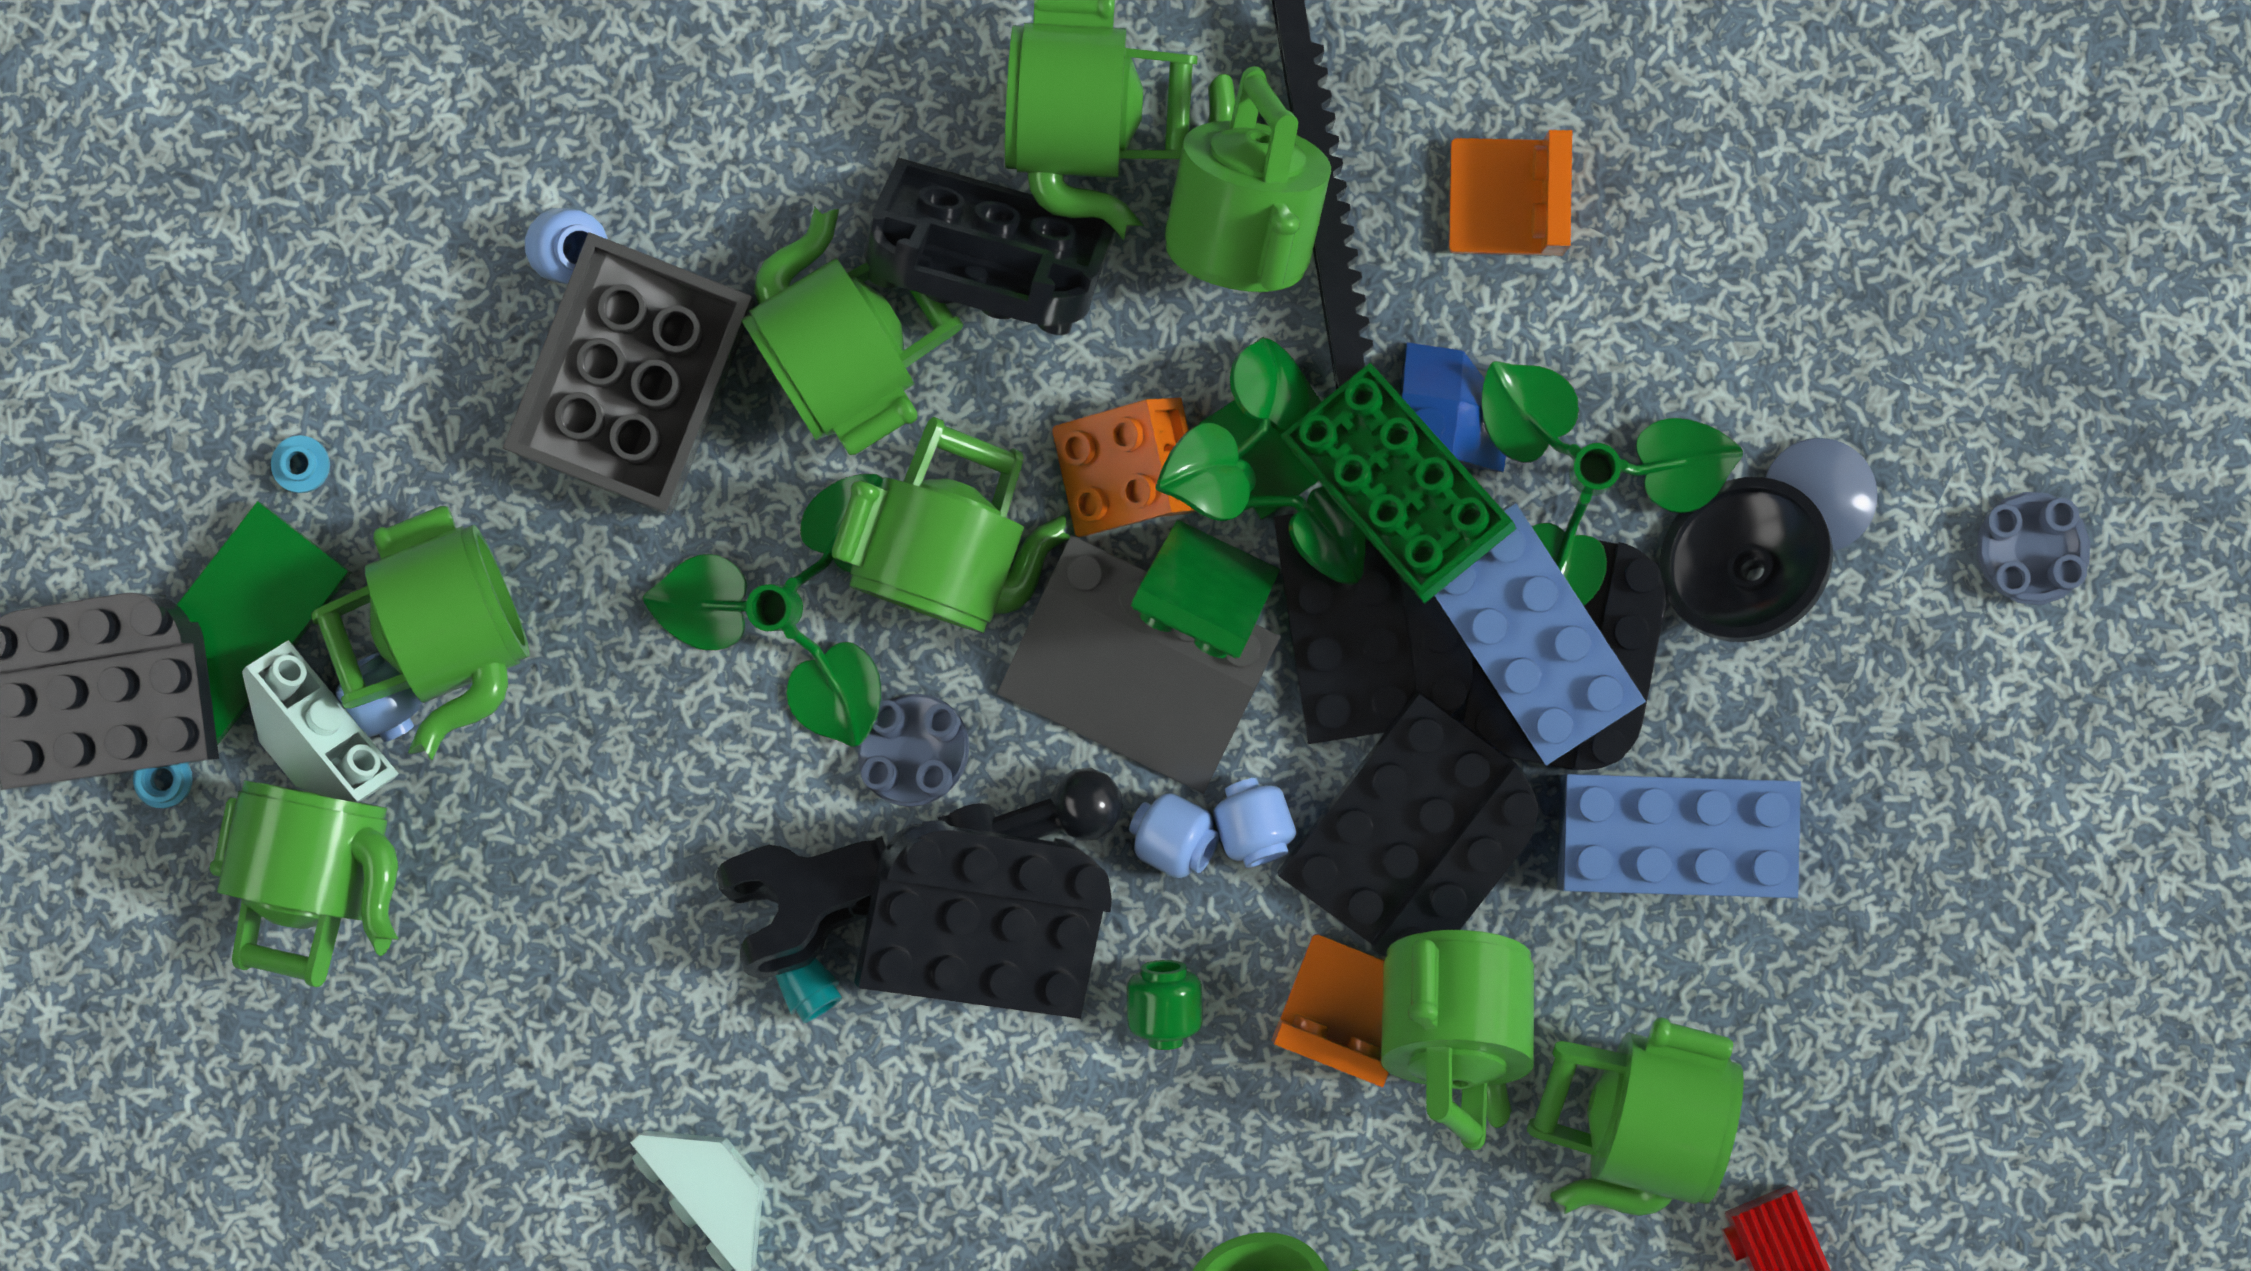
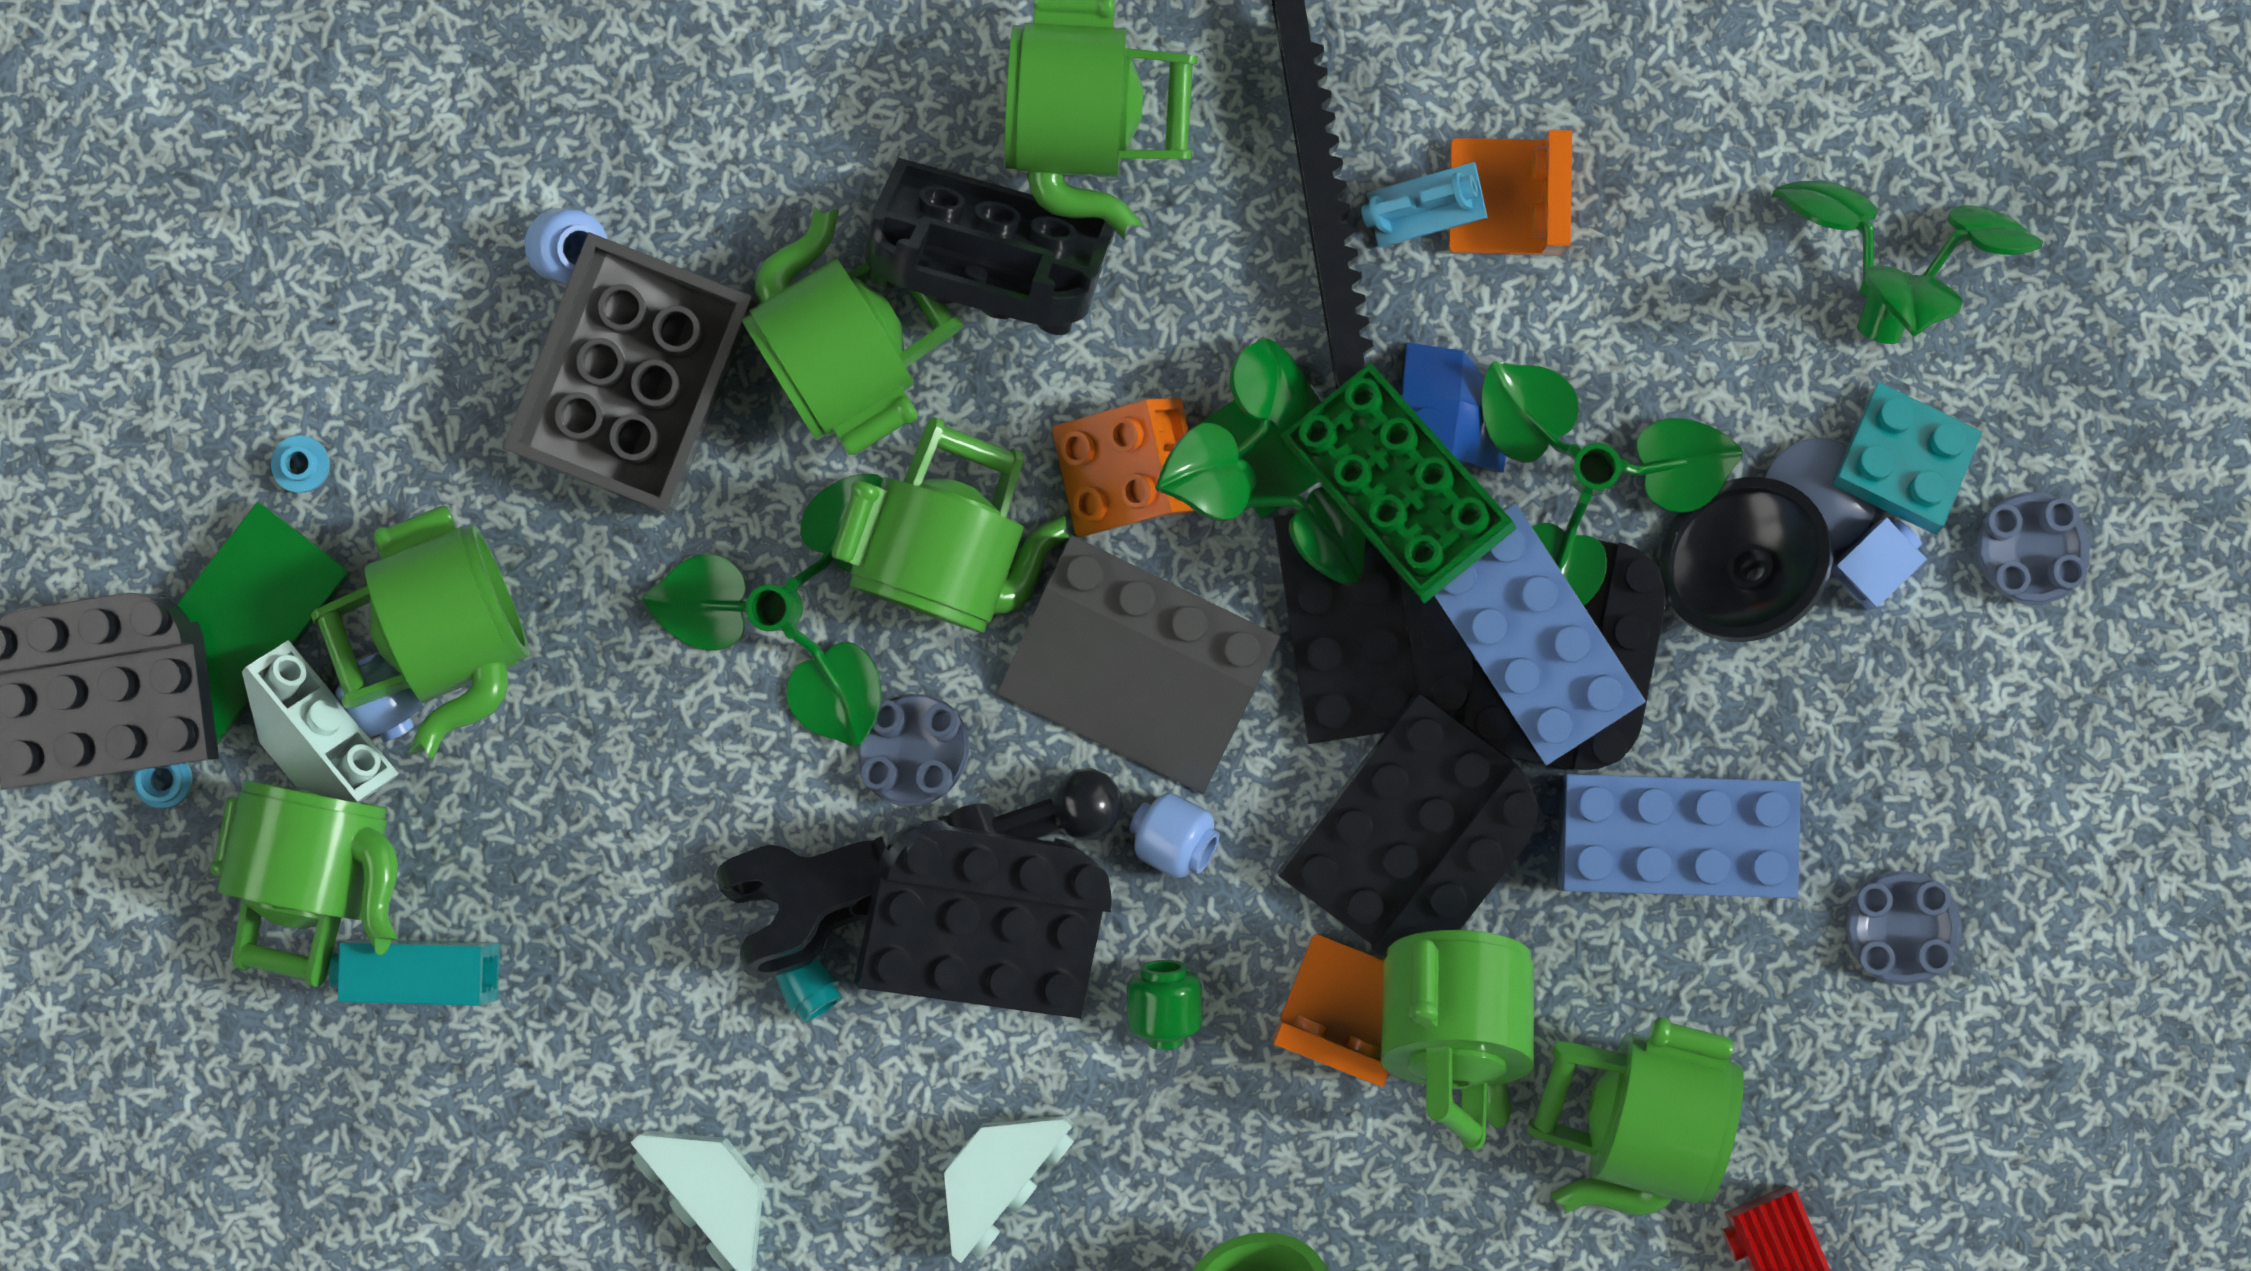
(417, 972): none -> teal brick
(996, 1174): none -> light aqua slope
(1205, 591): green tile -> none
(1246, 191): bright green piece -> none
(1254, 823): light blue head -> none
(1425, 205): none -> medium azure hinge
(1879, 562): none -> light blue brick
(1893, 296): none -> green plant
(1904, 928): none -> sand blue dish
(1907, 458): none -> teal plate

